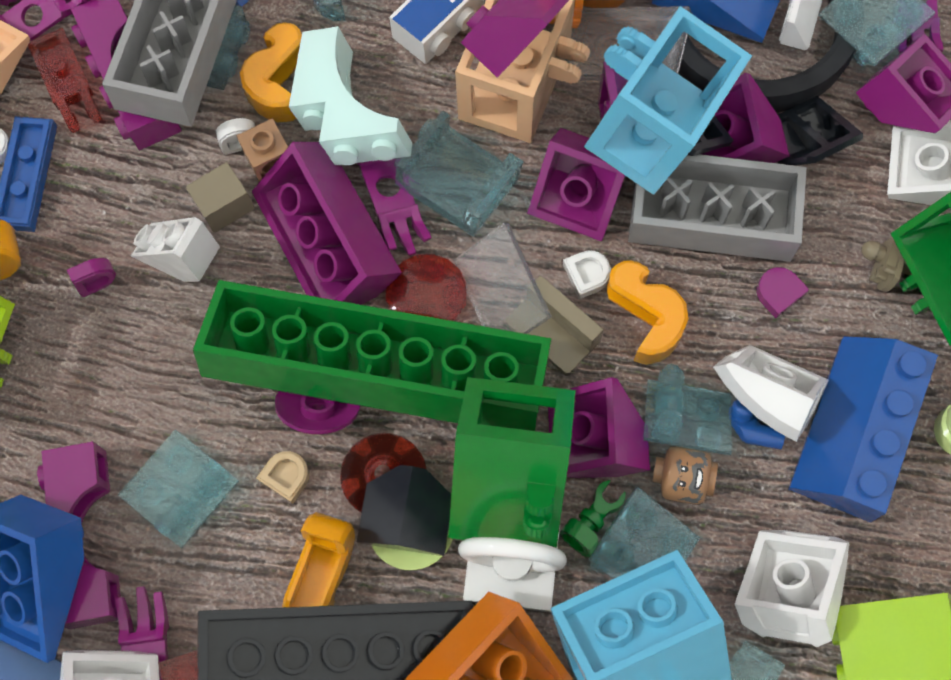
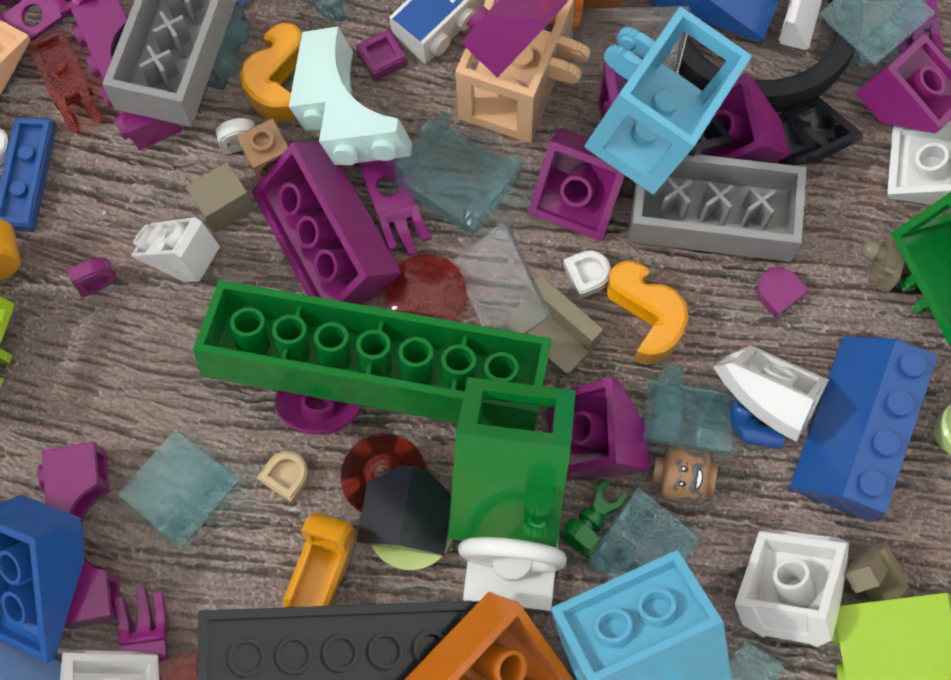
(381, 55): none -> magenta tile
(877, 573): none -> dark tan piece

